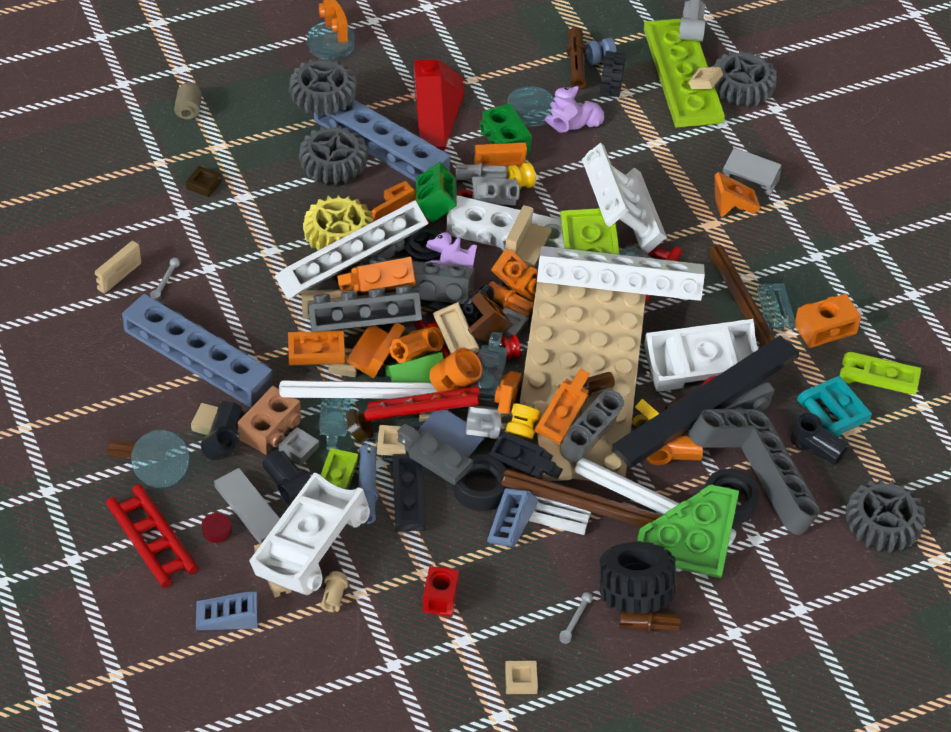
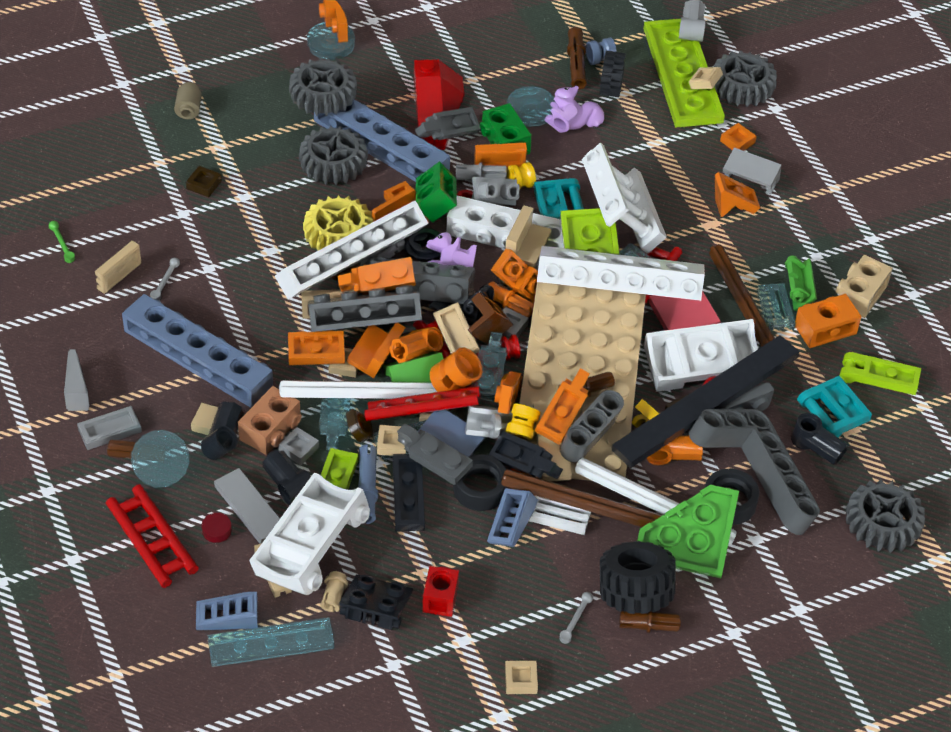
(69, 256): none -> bright green hinge
(75, 388): none -> light grey slope
(109, 427): none -> light grey tile
(270, 642): none -> clear light blue tile
(376, 597): none -> black hinge
(449, 124): none -> dark grey hinge
(551, 197): none -> teal plate
(683, 313): none -> coral tile
(738, 137): none -> orange tile
(801, 281): none -> bright green hinge
(865, 283): none -> tan brick

